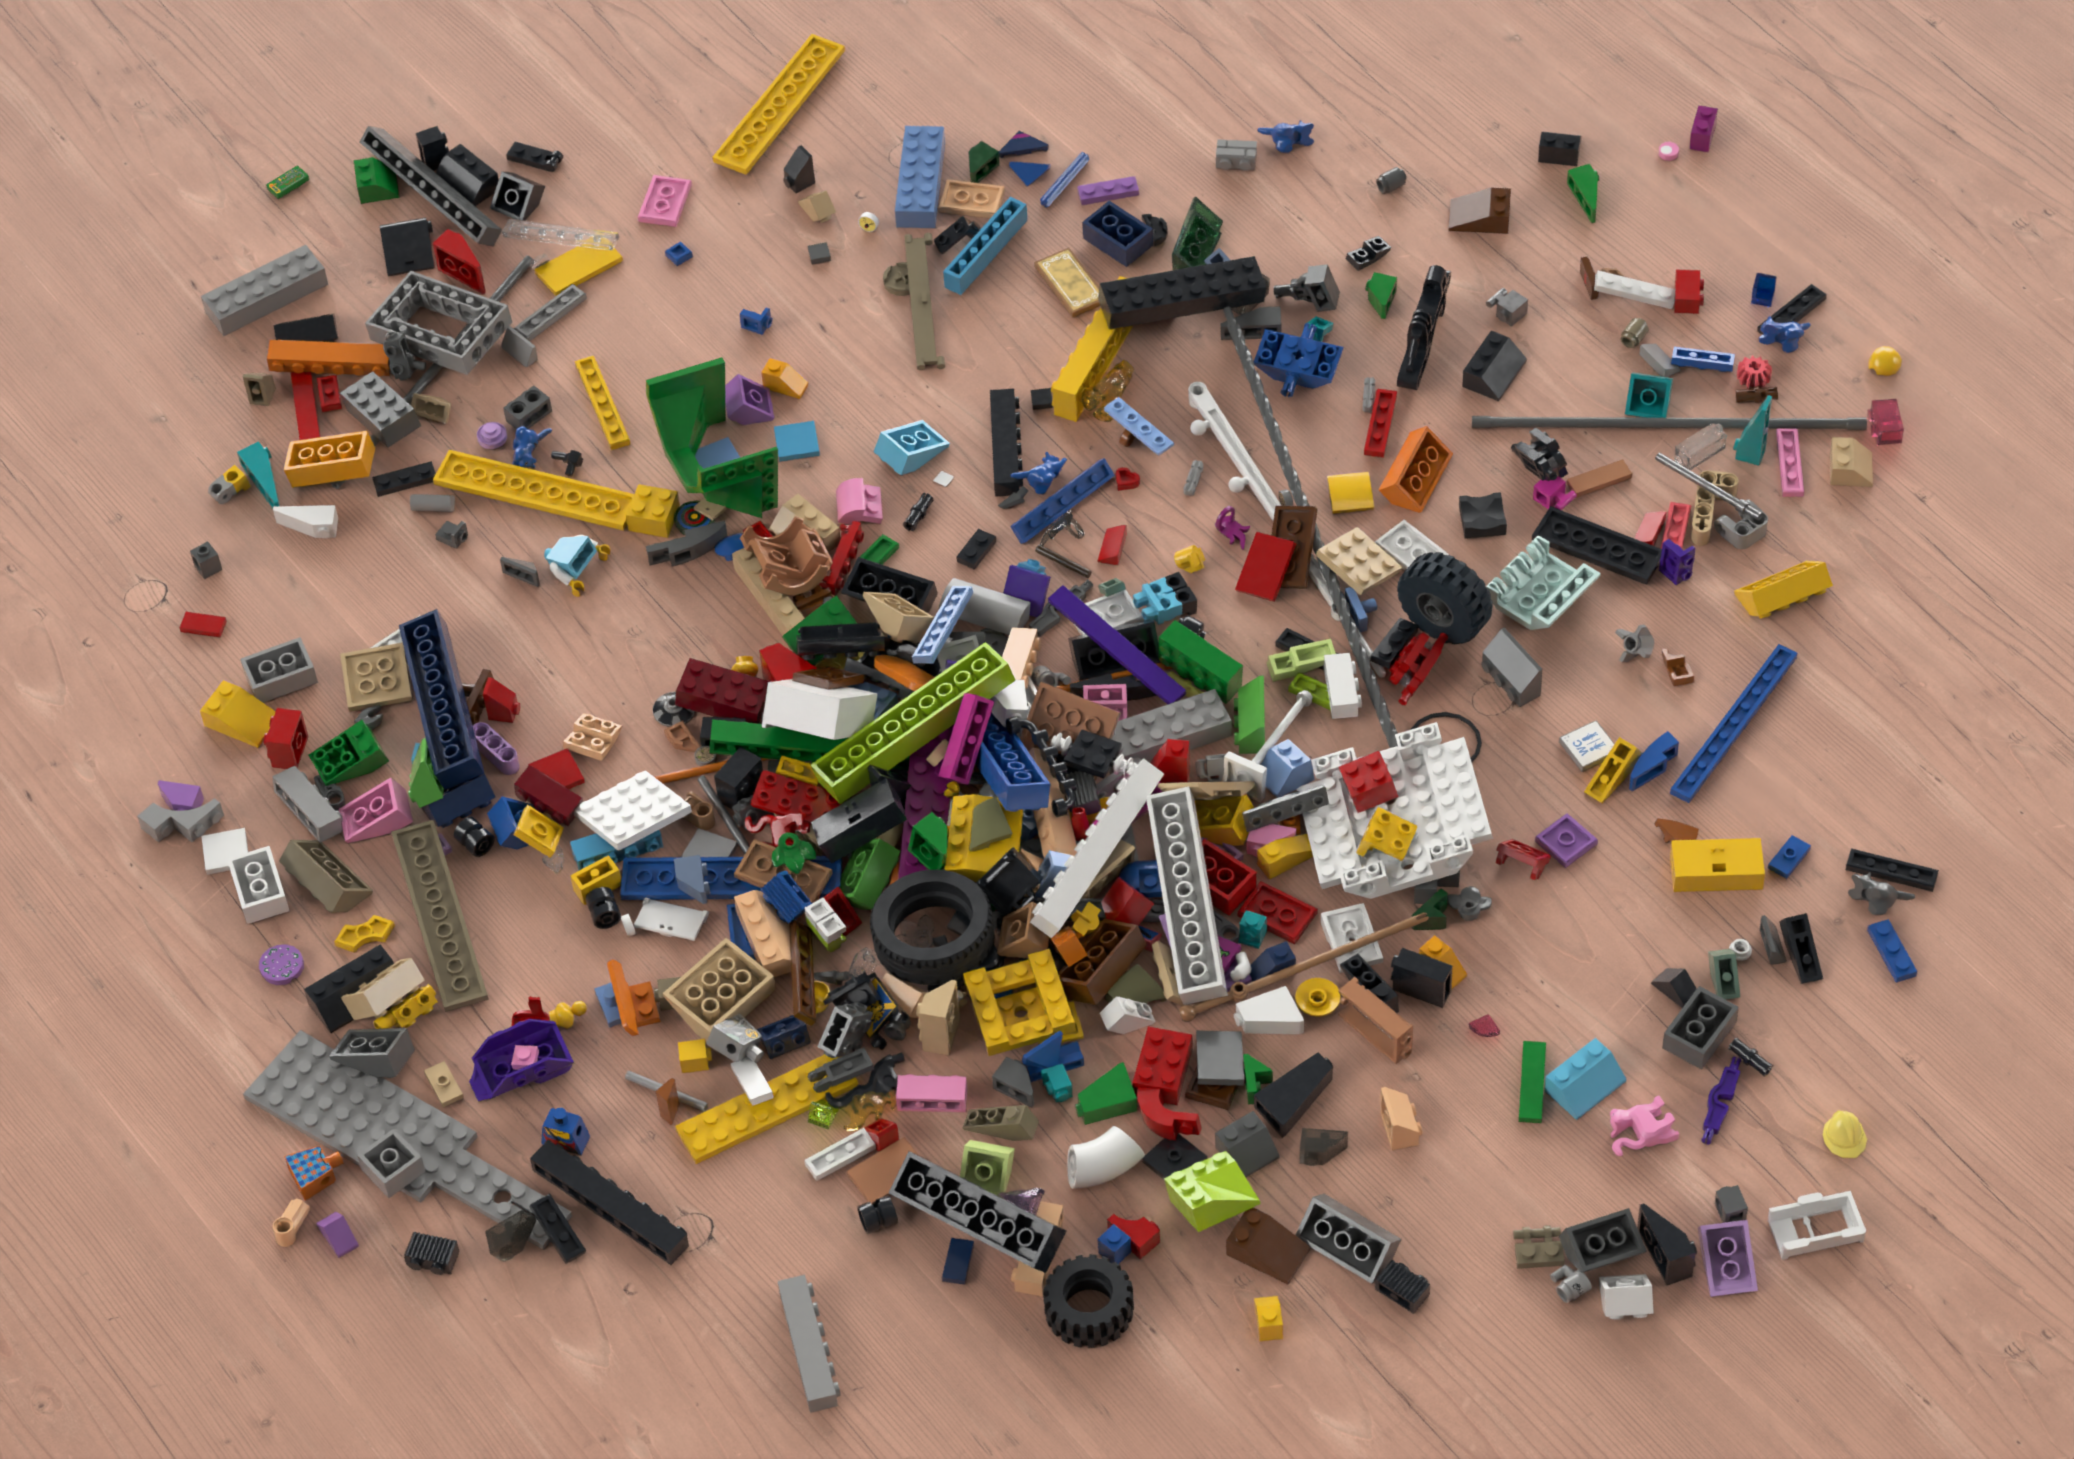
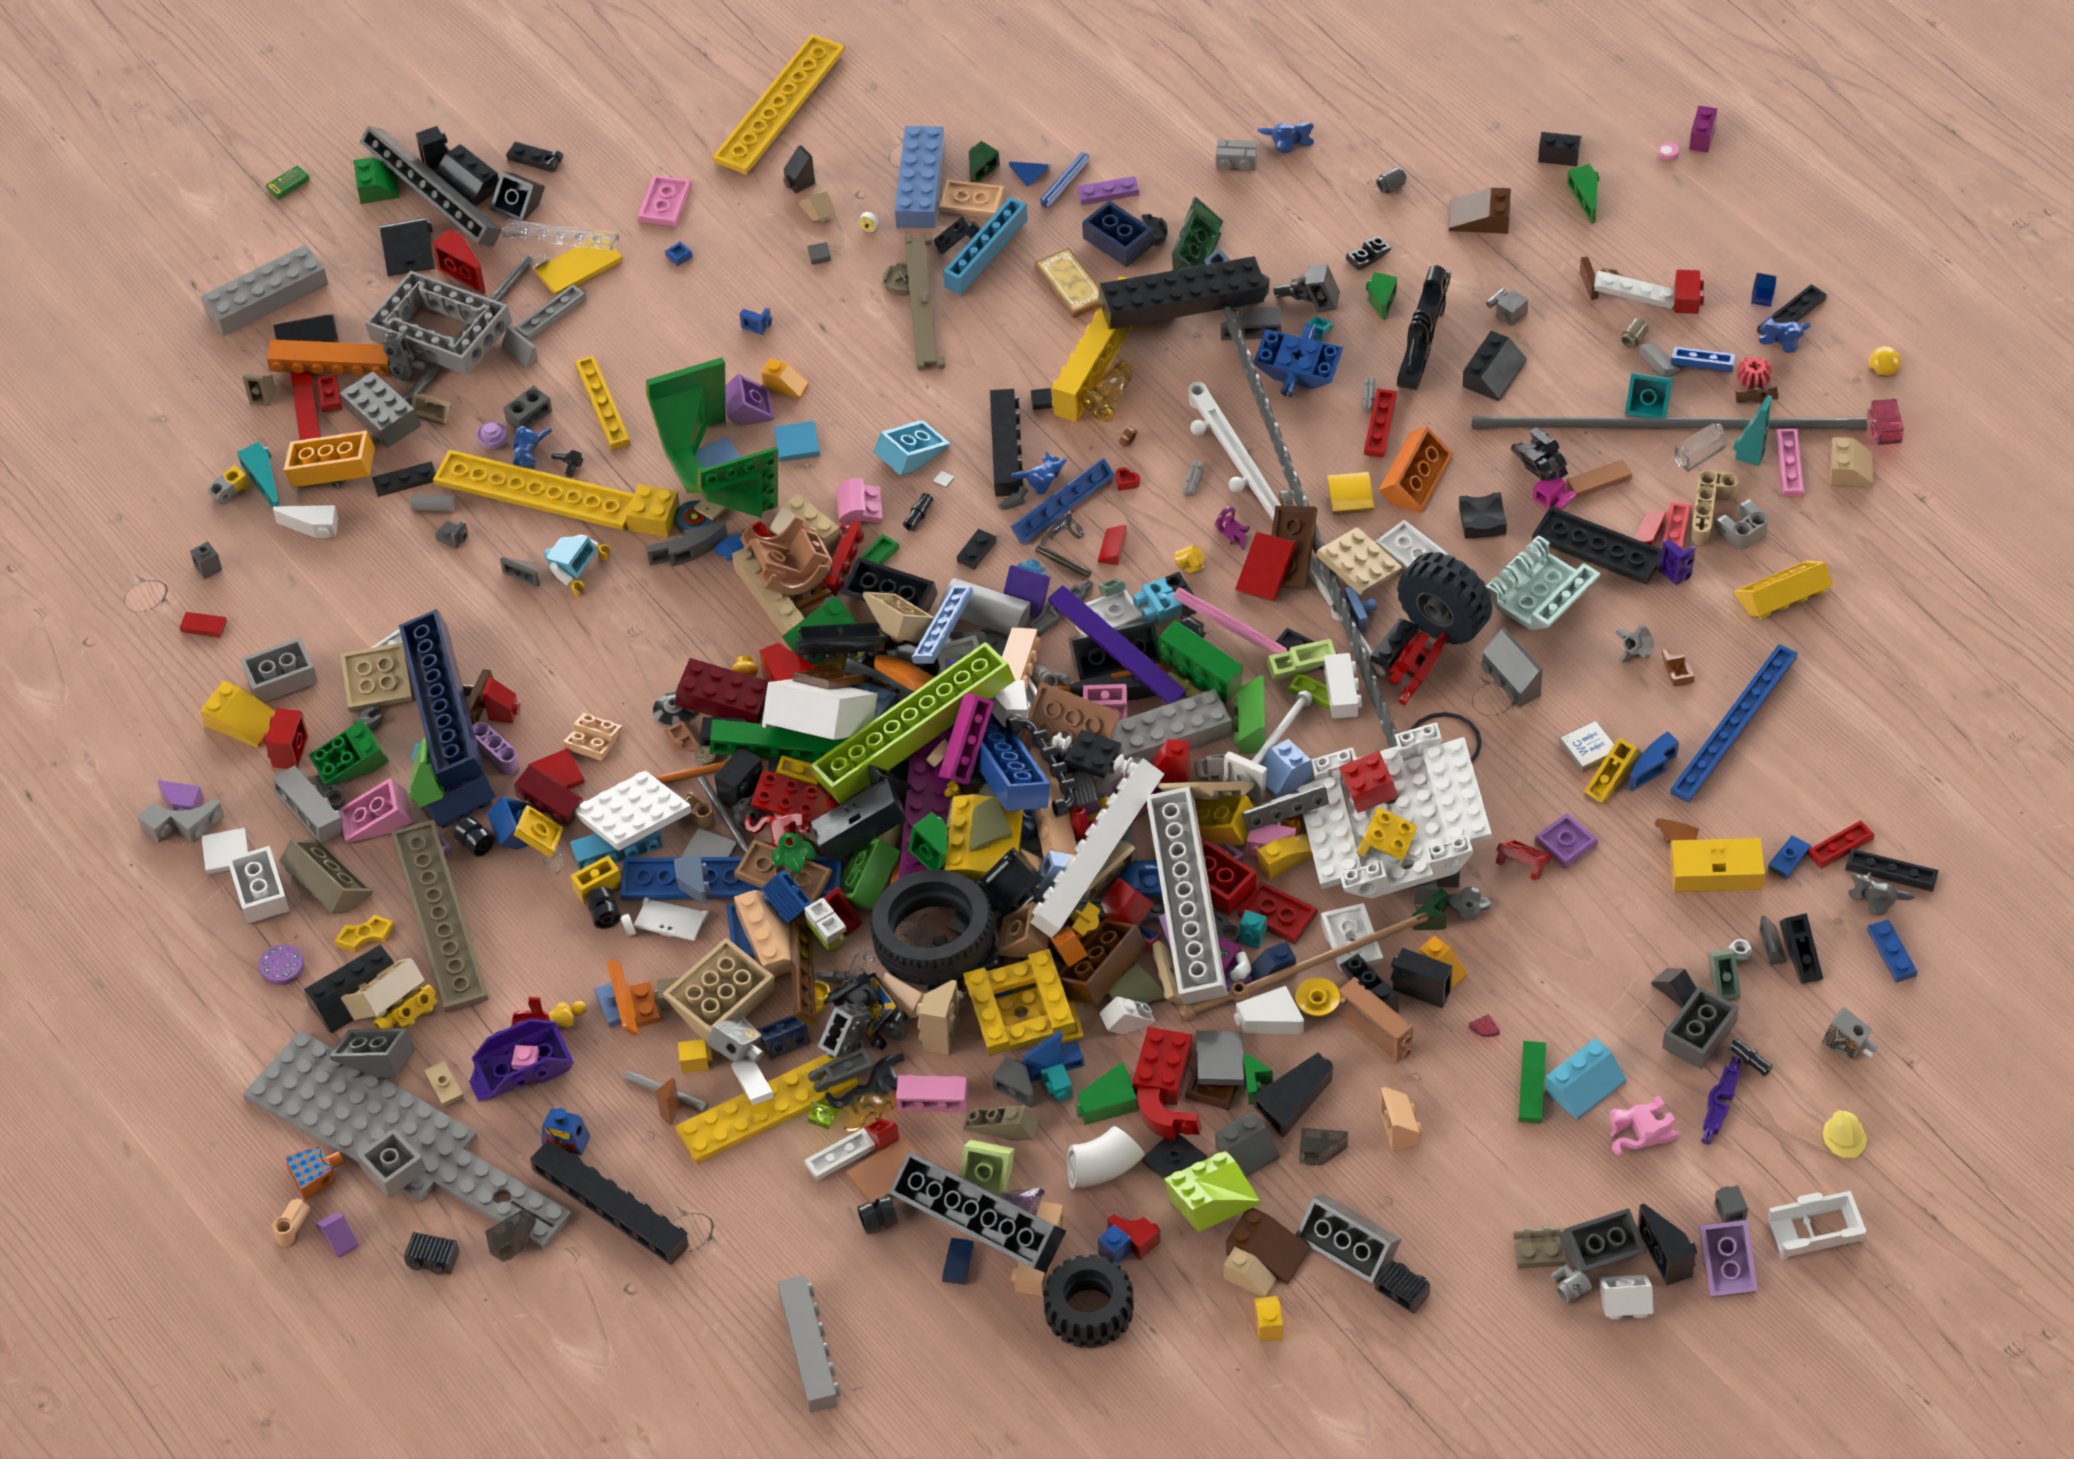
(557, 1228): black tile -> none
(1022, 144): dark blue tile -> none
(1138, 426): light blue bracket -> none
(1228, 622): none -> bright pink axle
(1248, 1272): none -> tan slope
(1741, 505): flat silver bar -> none
(1841, 844): none -> red tile
(1849, 1035): none -> light grey torso

